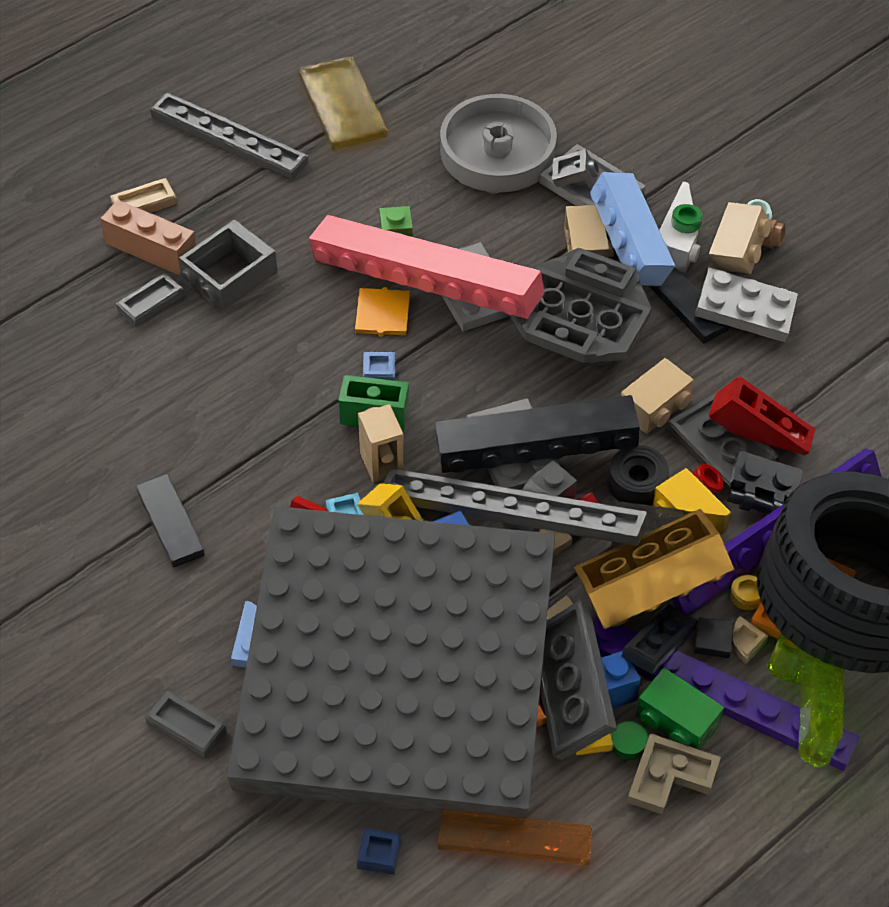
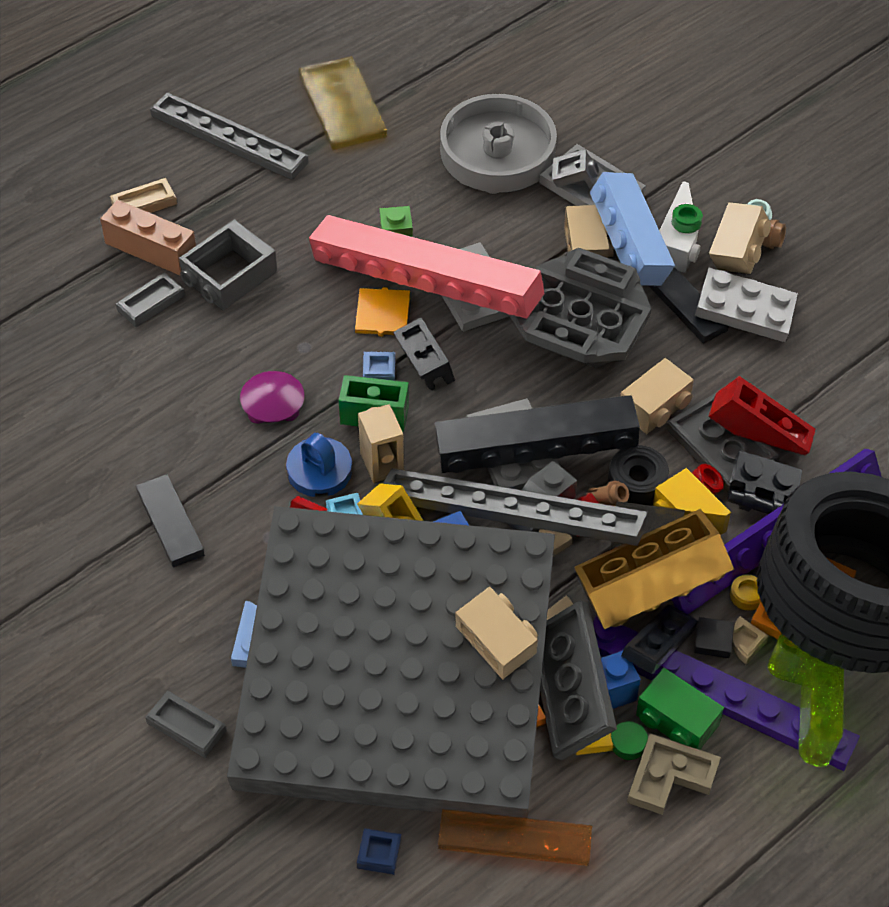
(272, 397): none -> magenta dish
(319, 466): none -> blue tile
(424, 353): none -> hinge
(497, 632): none -> tan brick
(610, 494): none -> medium nougat pin

